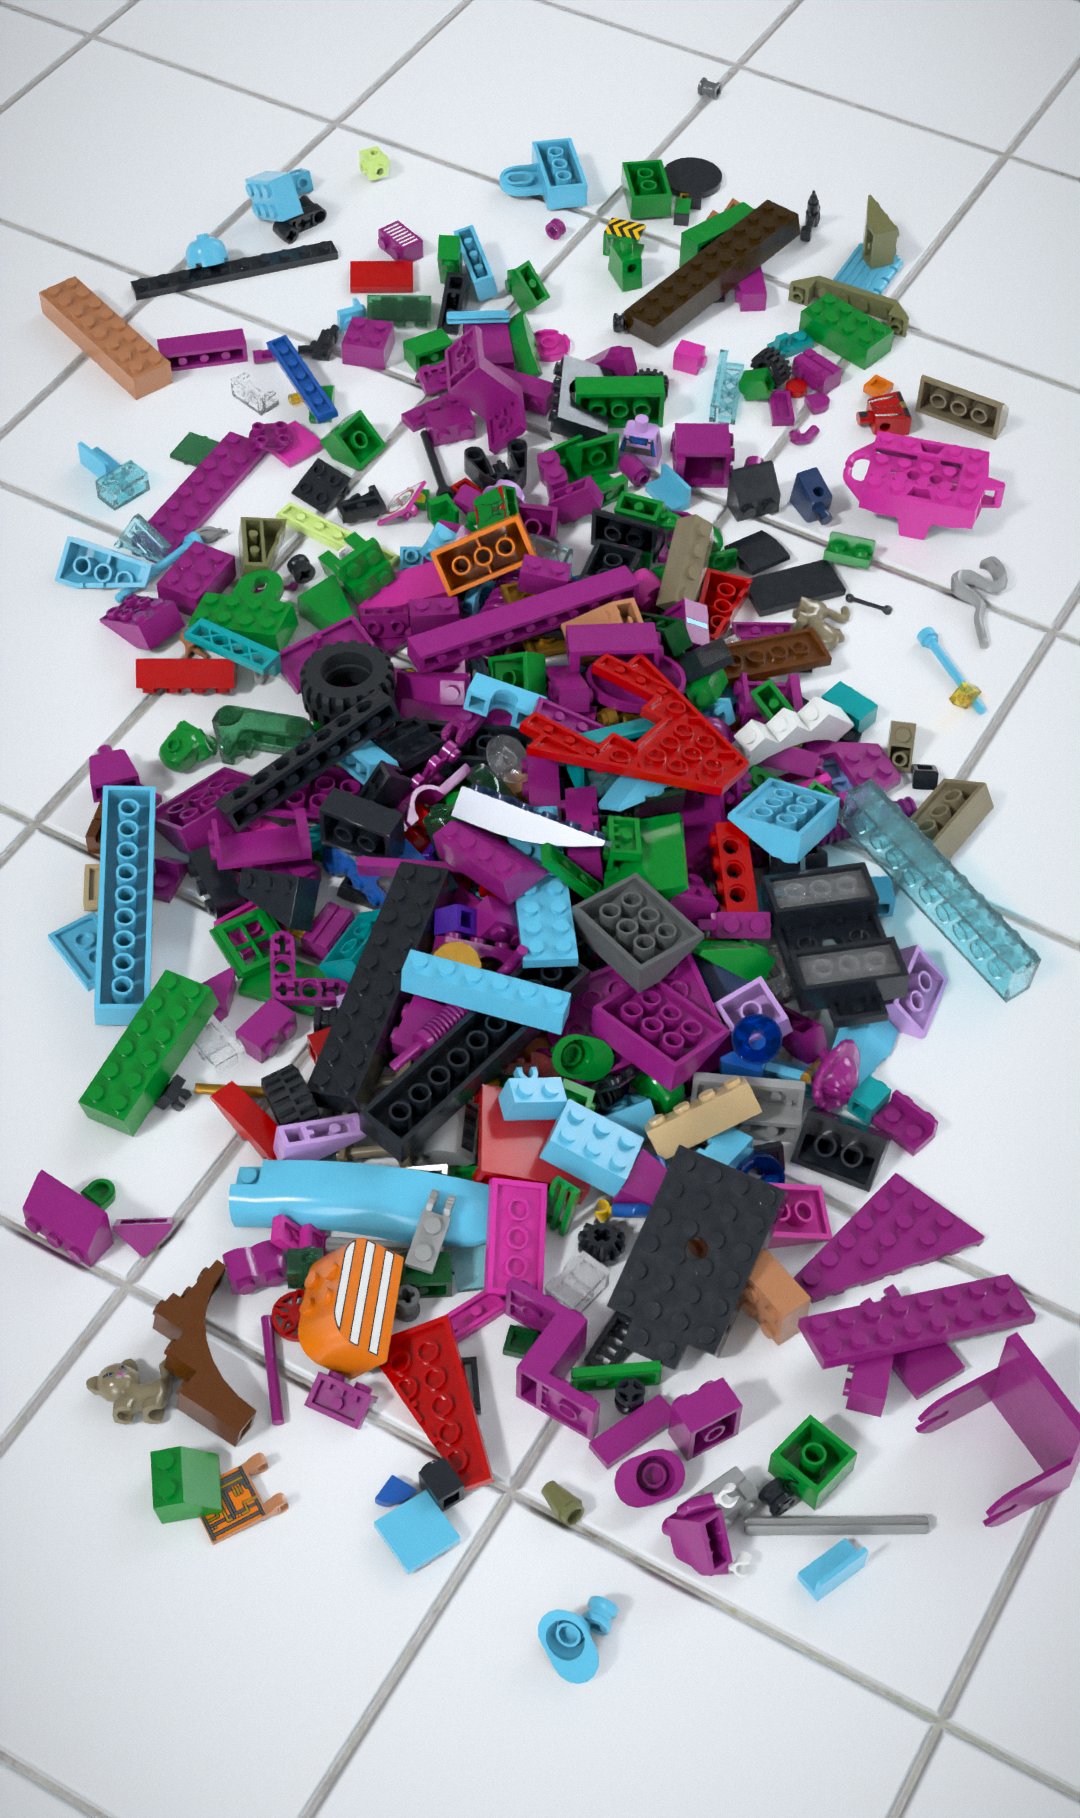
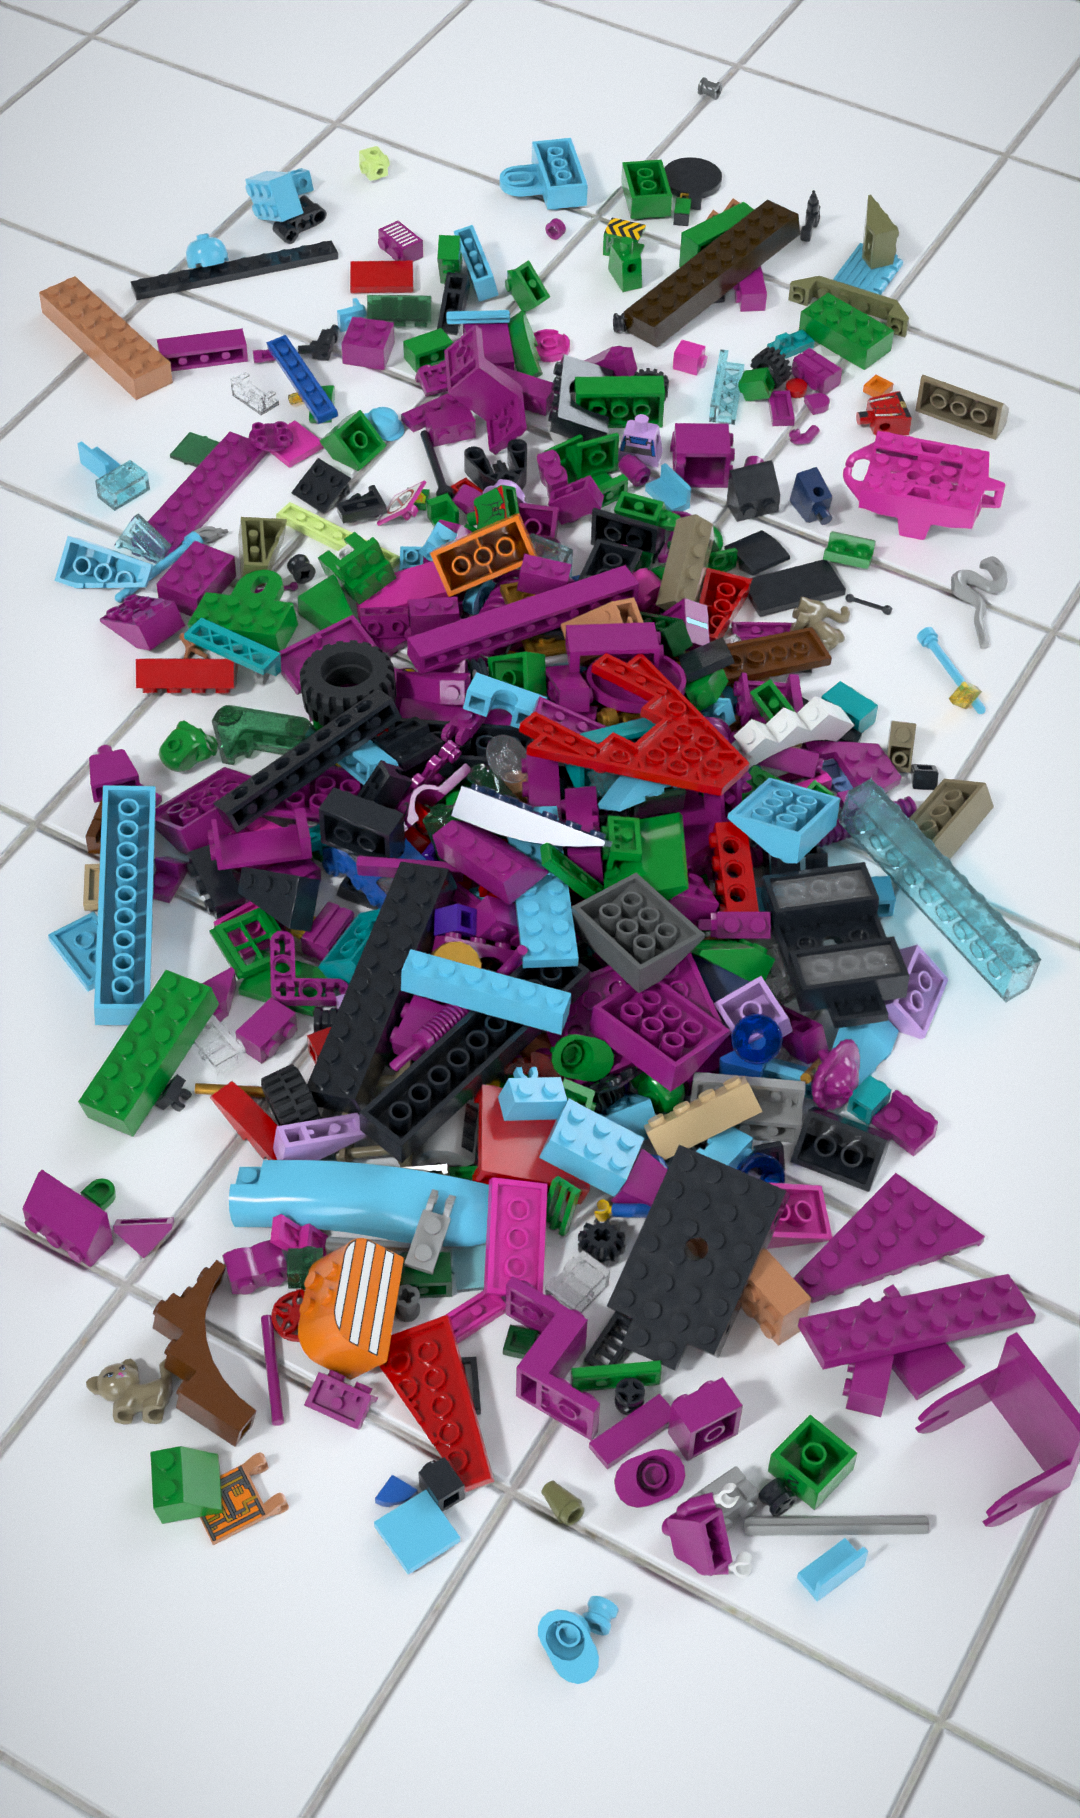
(386, 423): none -> medium azure piece

